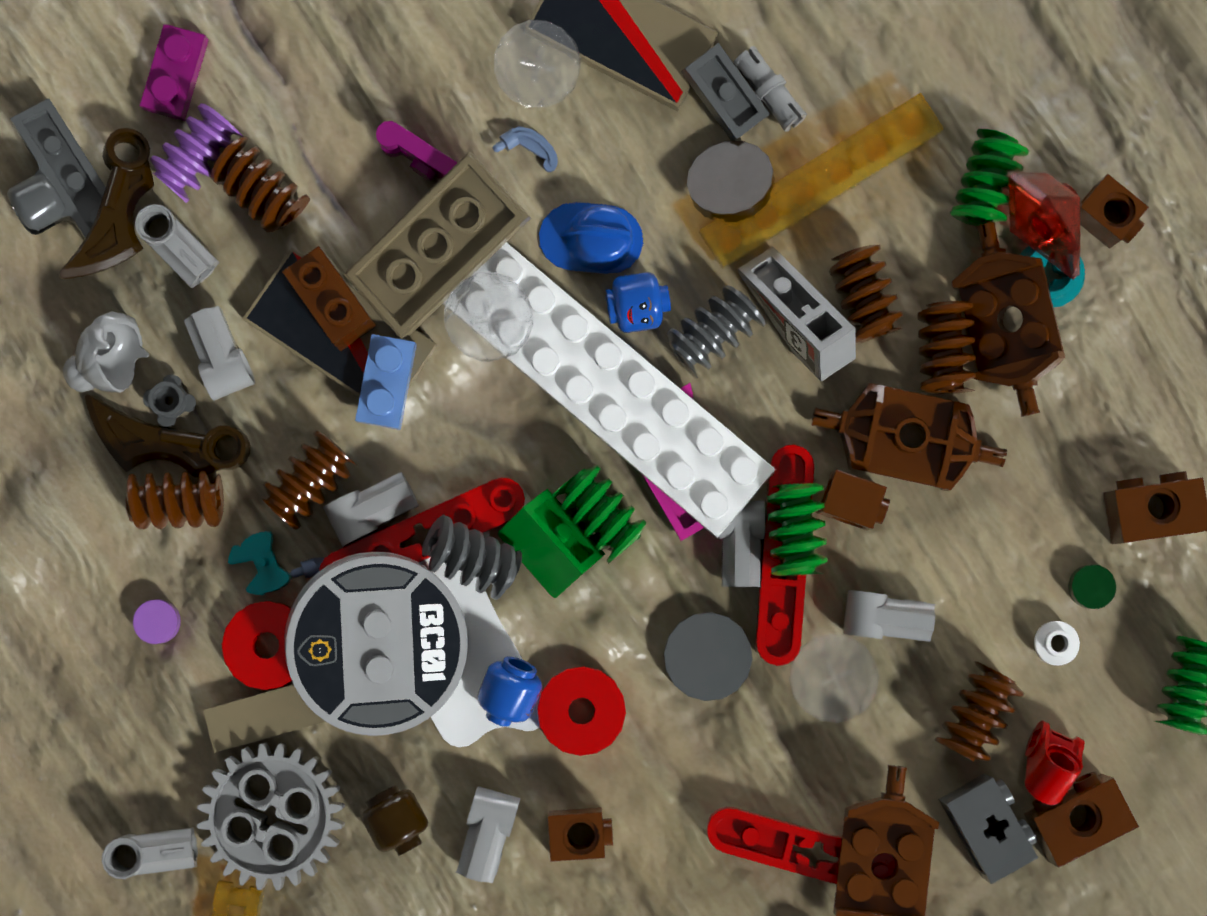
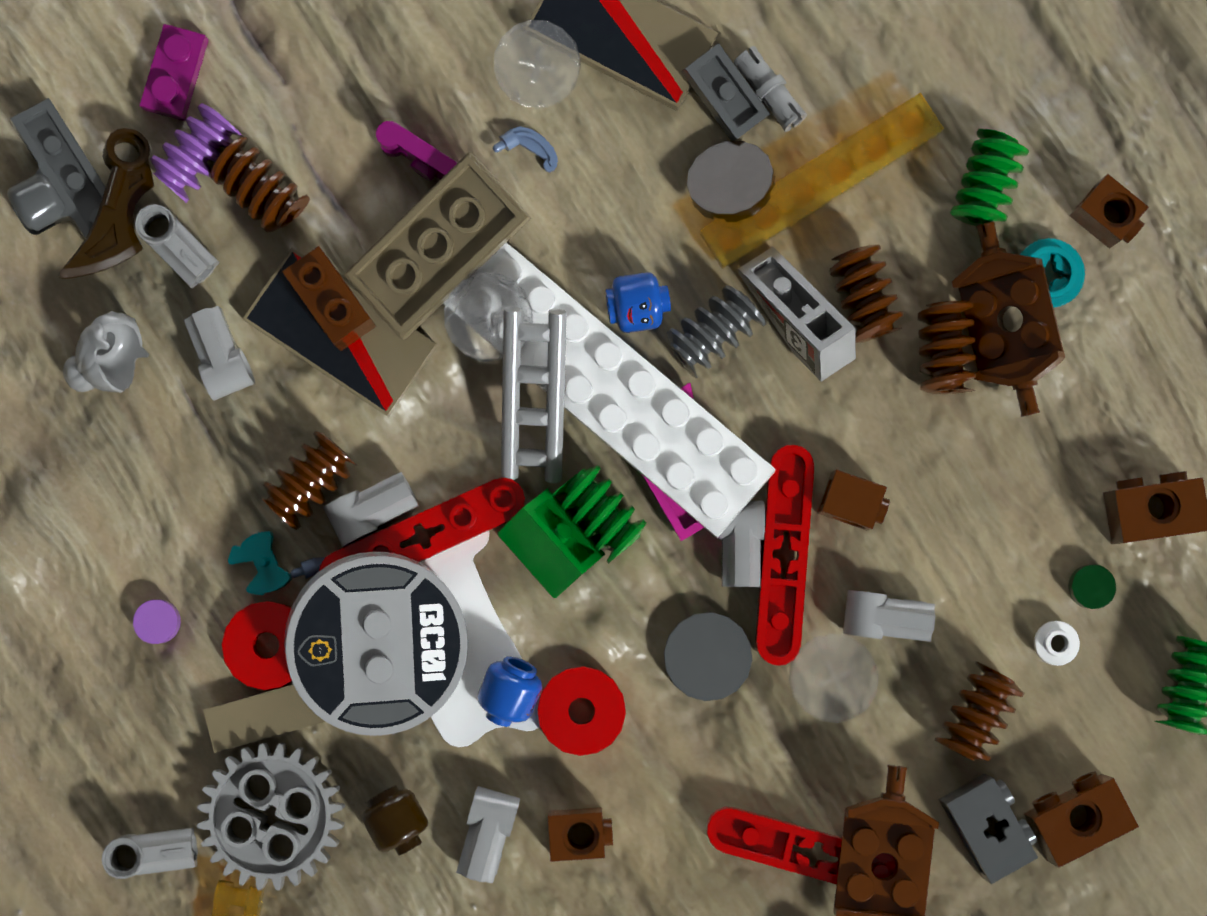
(137, 441): dark brown piece -> none
(156, 400): dark grey plate -> none
(174, 502): reddish brown piece -> none
(386, 382): medium blue plate -> none
(472, 555): dark grey piece -> none
(552, 376): none -> light grey bar
(591, 238): blue piece -> none
(796, 529): green piece -> none
(873, 441): reddish brown plate -> none
(1046, 218): clear red slope -> none
(1052, 763): red piece -> none

